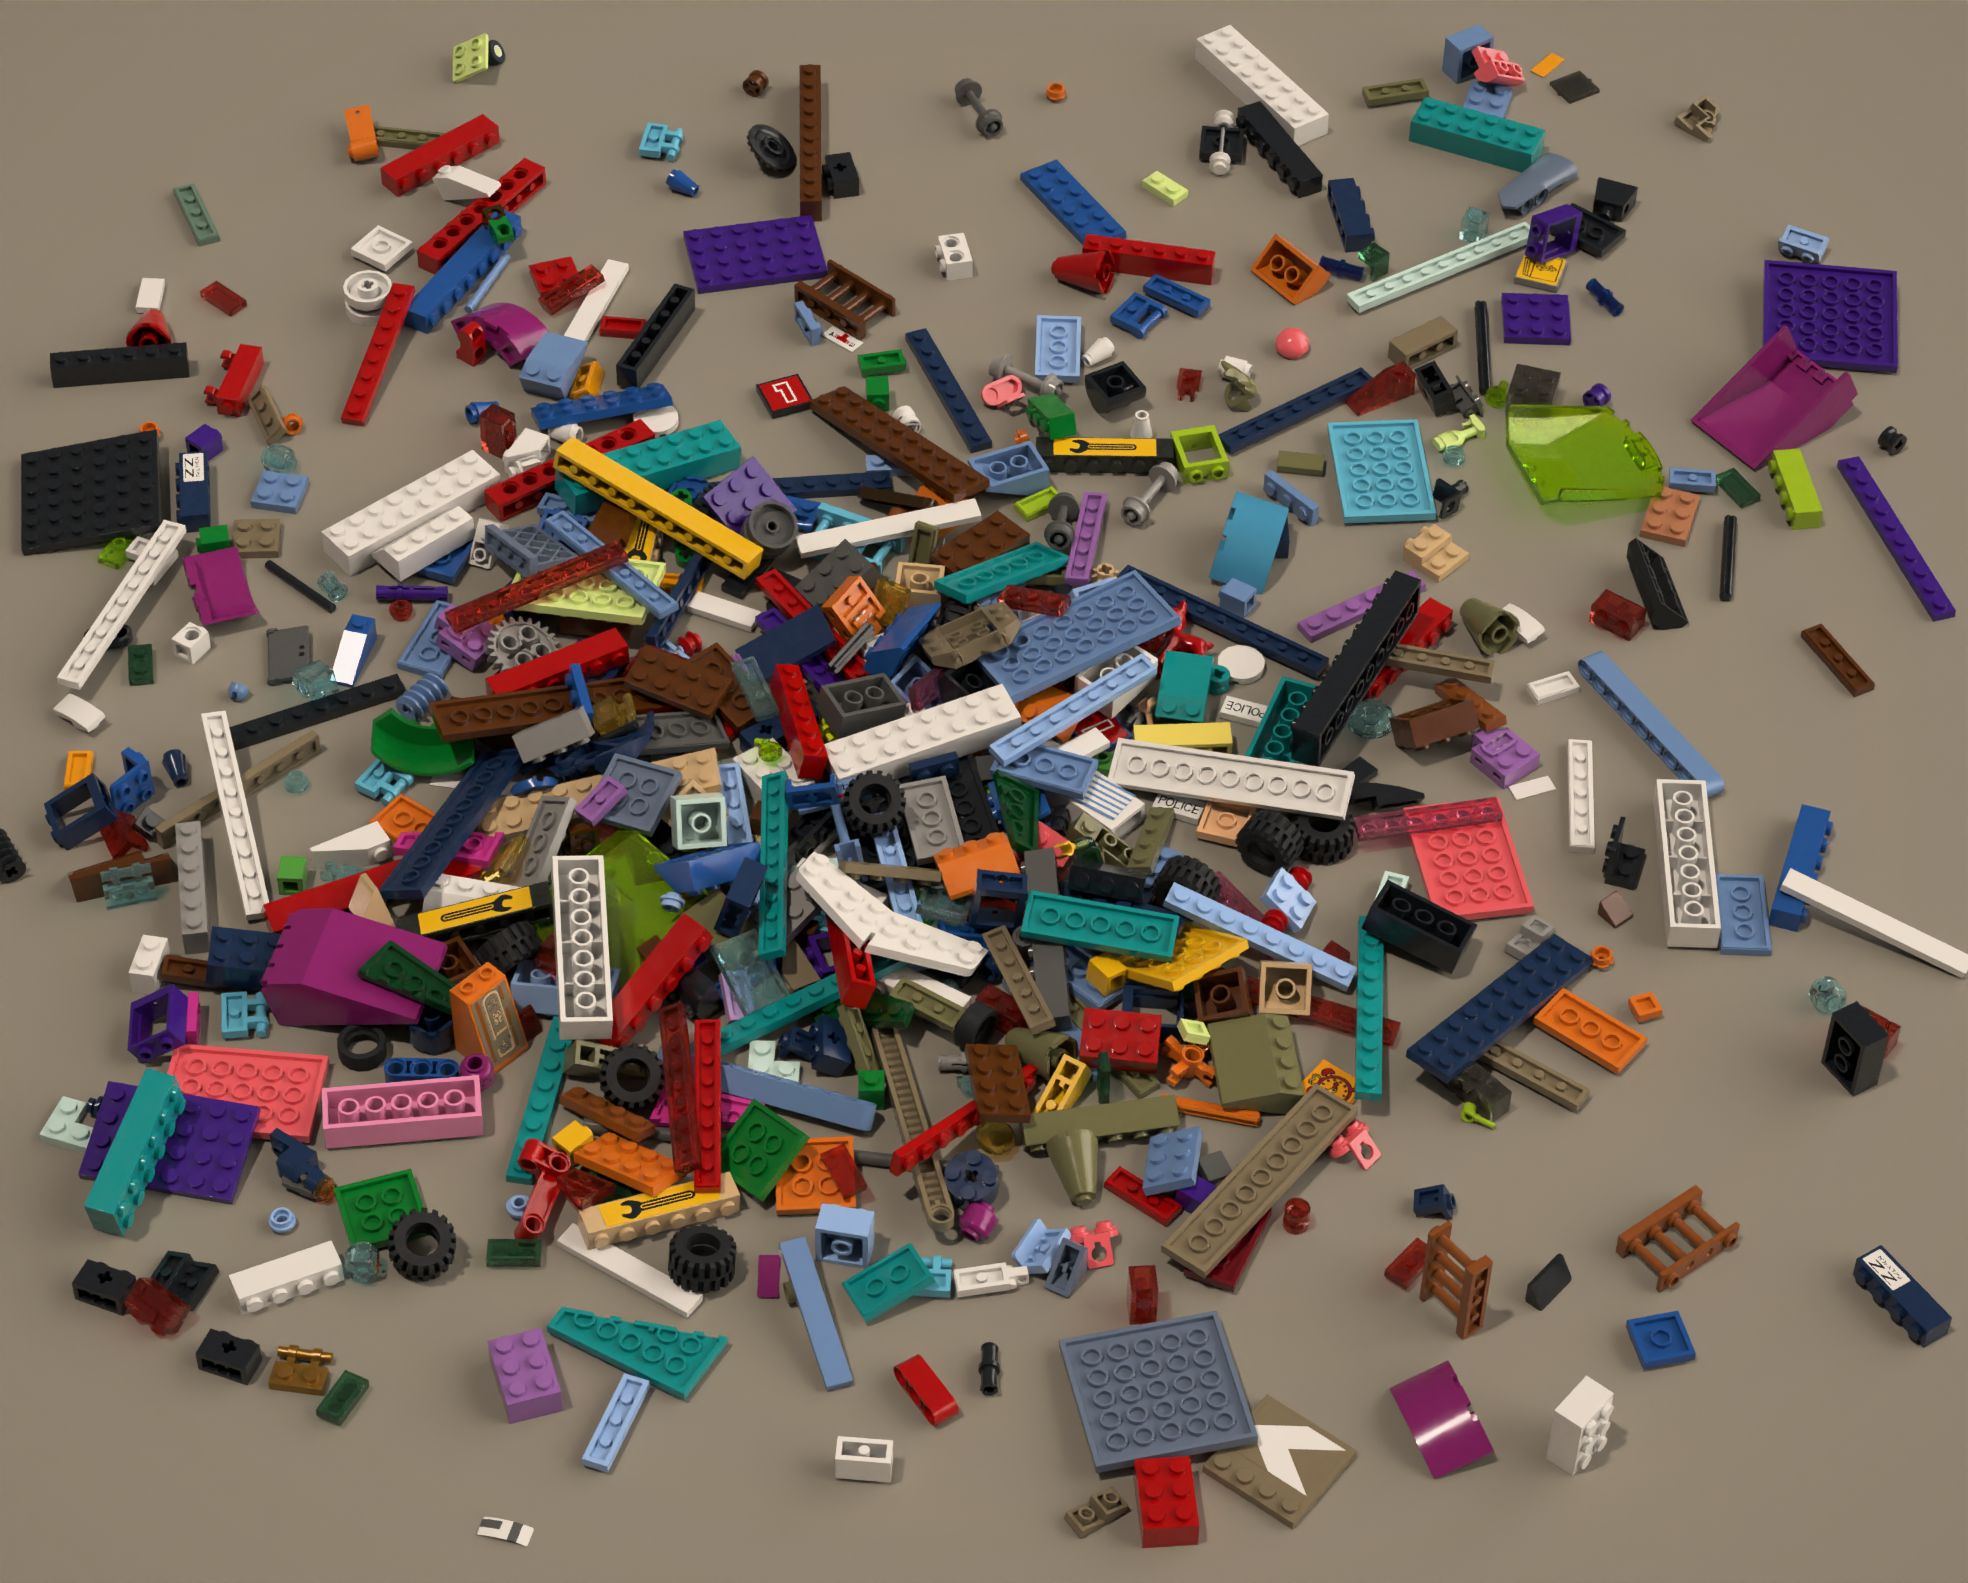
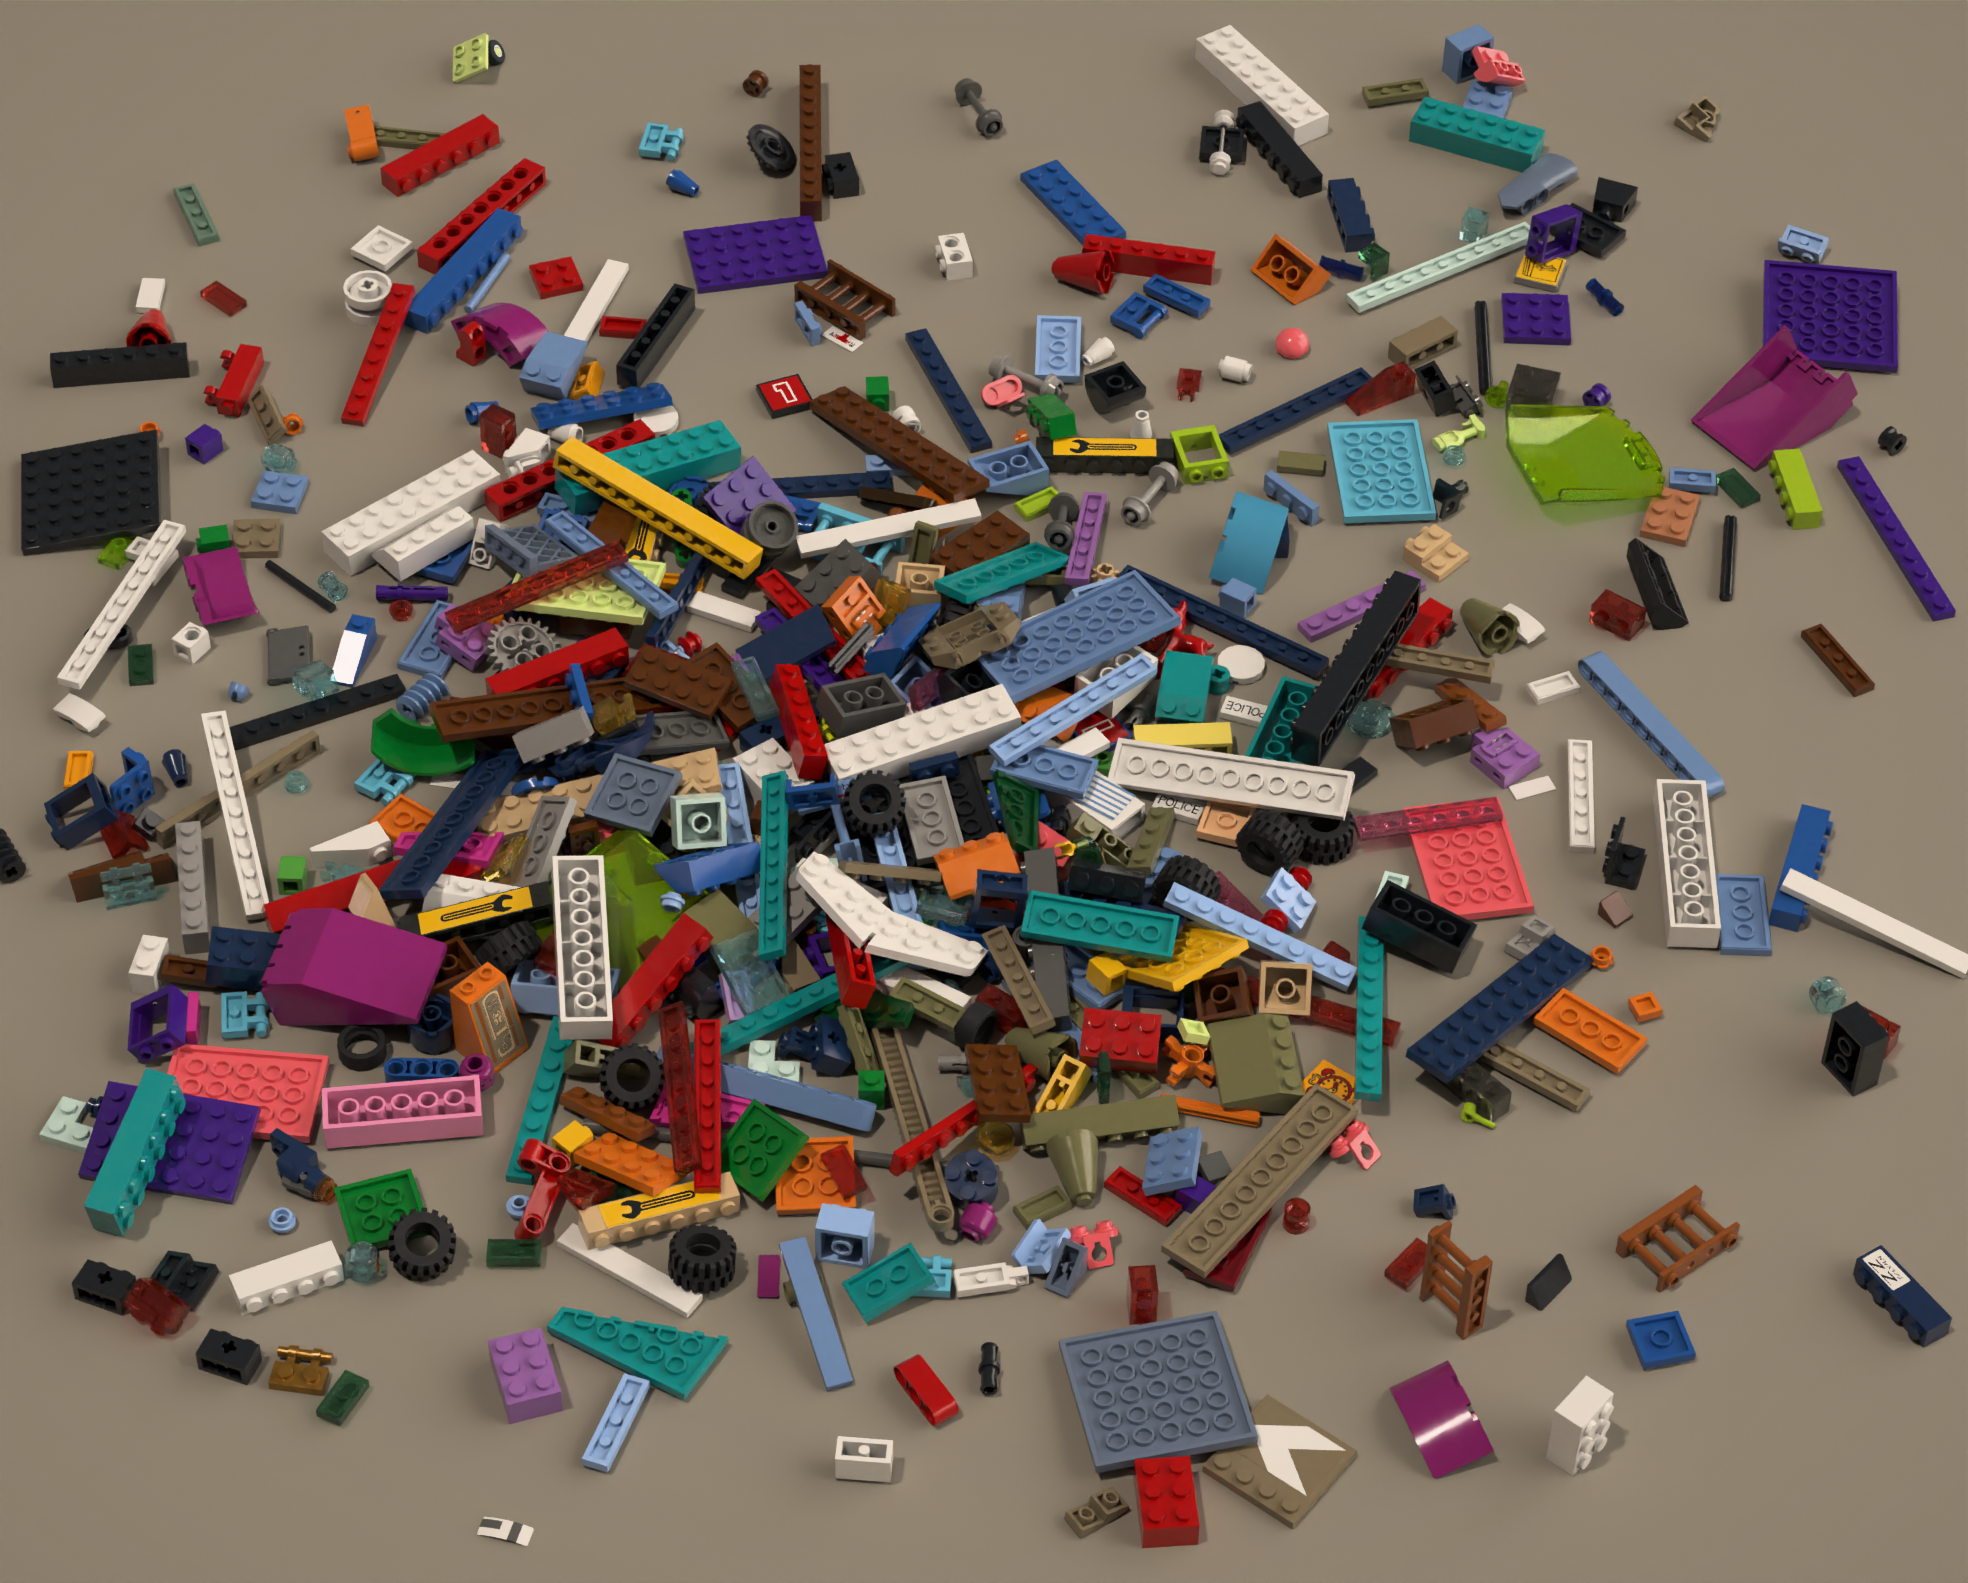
(194, 491): dark blue brick -> none
(409, 976): dark green wing -> none
(462, 183): white slope -> none
(498, 226): green leg -> none
(530, 1022): clear red slope -> none
(571, 289): clear red plate -> none
(600, 800): medium lavender plate -> none
(740, 897): dark blue window -> none
(768, 750): clear neon green plate -> none
(881, 362): green plate -> none
(1035, 600): clear red plate -> none
(1042, 1206): none -> olive tile
(1055, 92): orange plate -> none
(1146, 706): light nougat hand -> none
(1165, 188): yellowish green plate -> none
(1239, 382): olive hair -> none
(1384, 795): black slope -> none
(1547, 65): light orange sticker -> none
(1574, 87): clear smoke piece -> none

